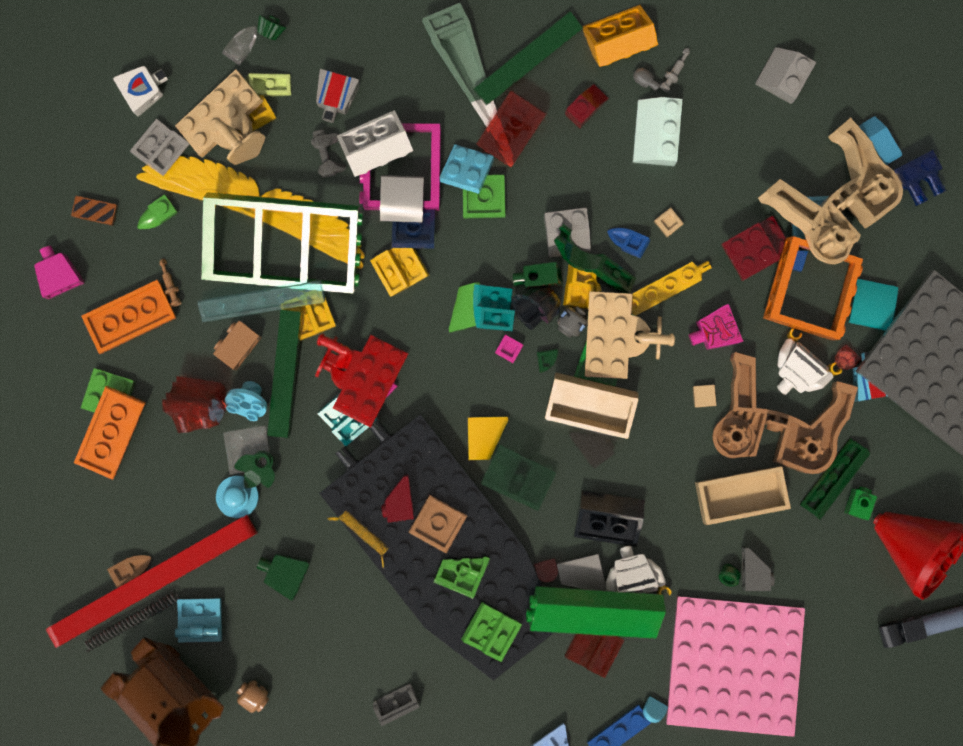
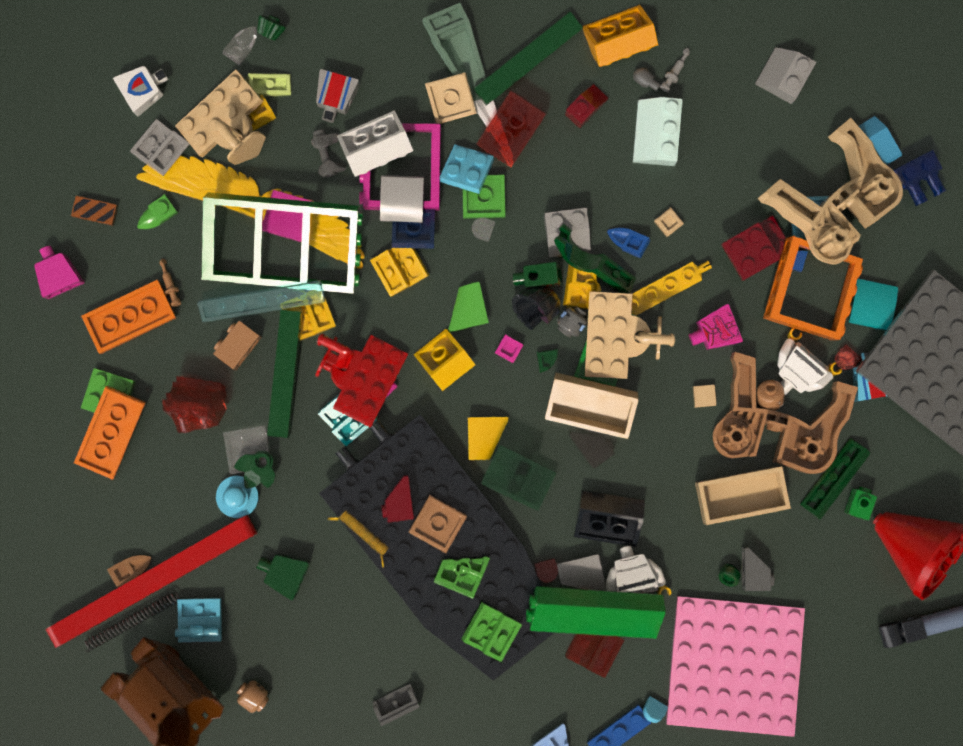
(246, 401): medium azure plate -> none
(284, 223): none -> dark pink tile
(444, 359): none -> yellow slope
(451, 98): none -> tan tile
(483, 228): none -> clear tile
(493, 307): teal slope -> none
(770, 395): none -> medium nougat head

